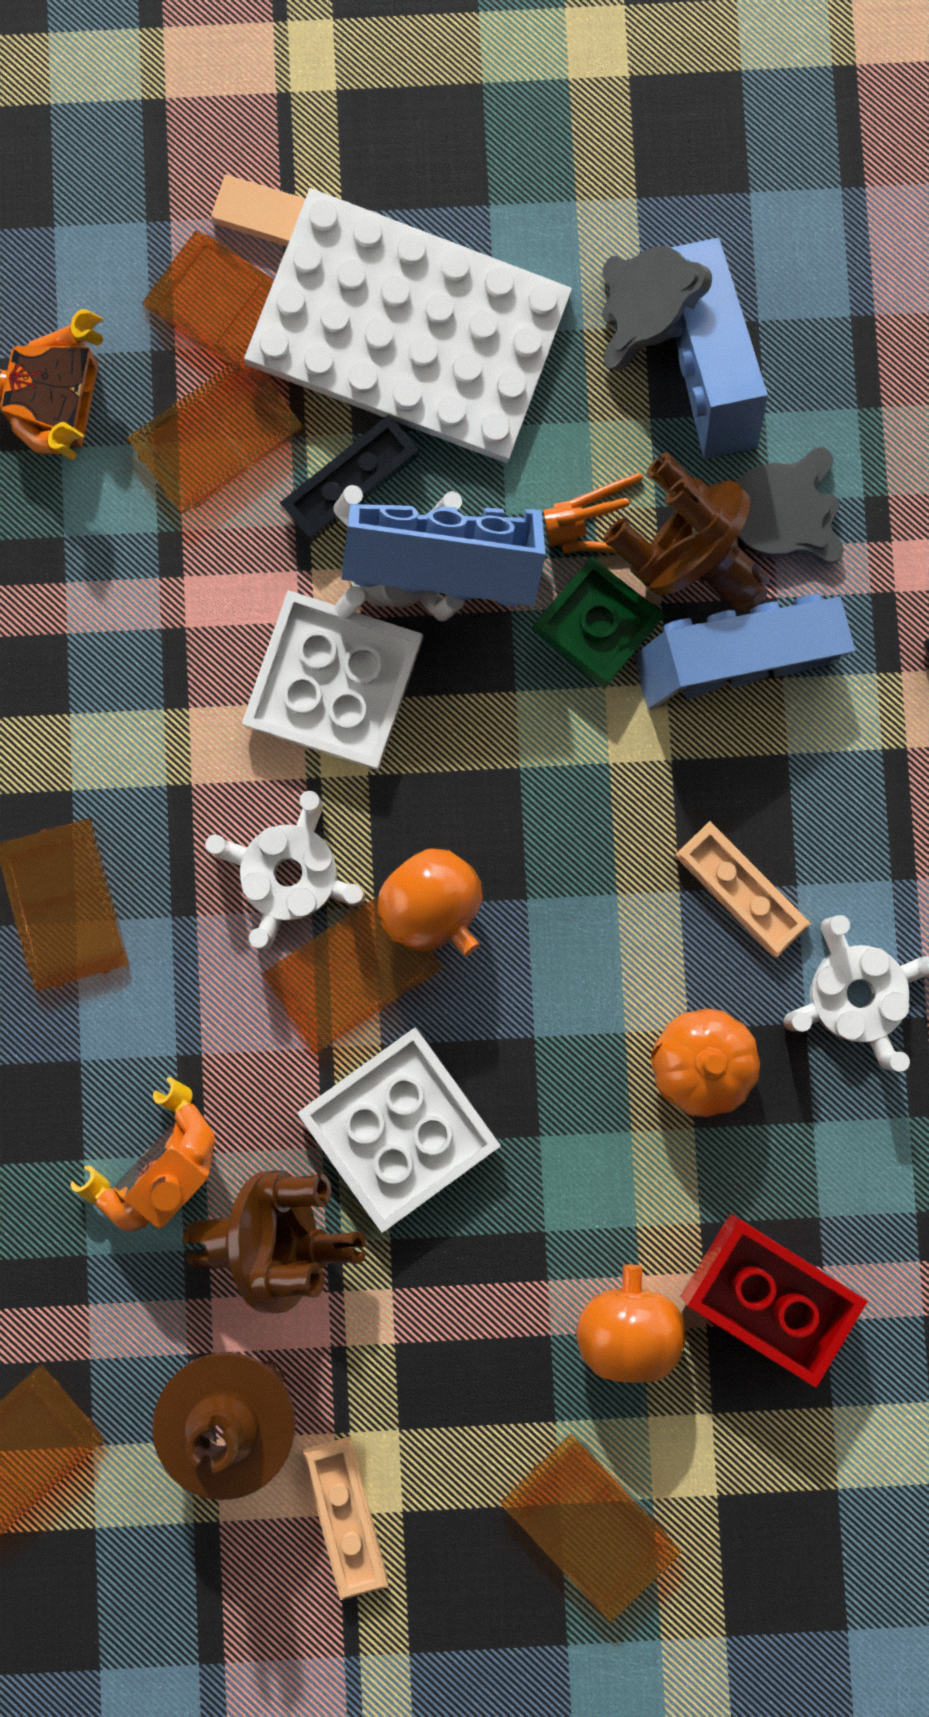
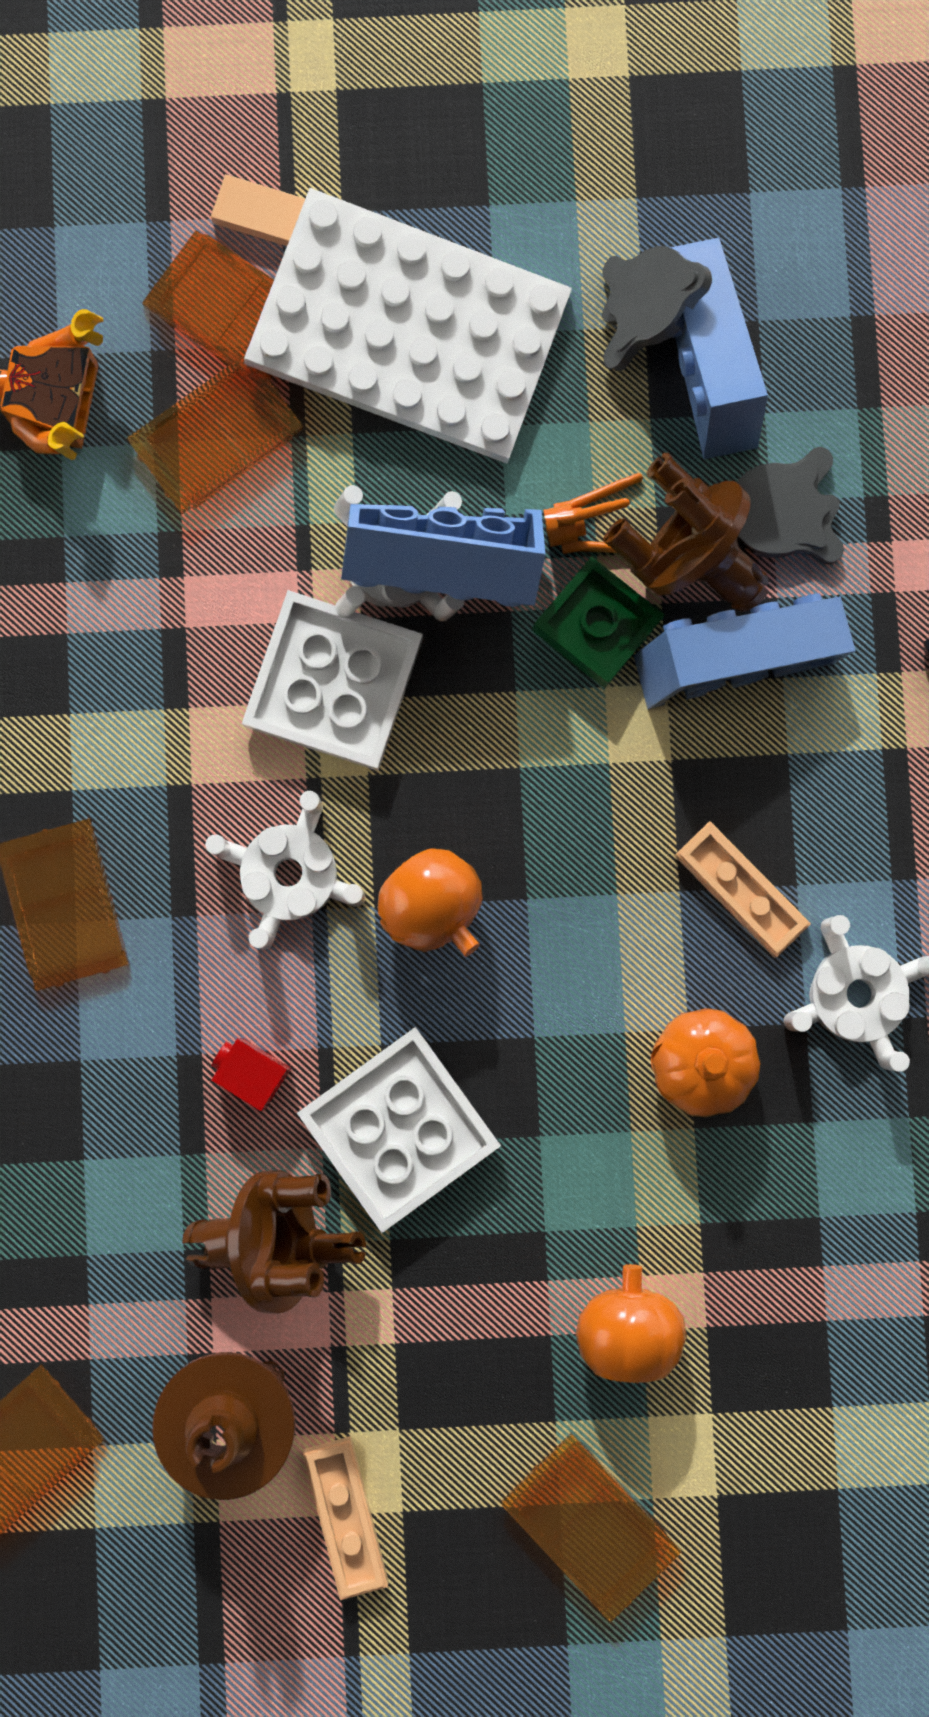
(163, 1175): orange torso -> none
(249, 1072): none -> red brick
(347, 976): clear orange piece -> none
(365, 464): black plate -> none
(773, 1300): red brick -> none

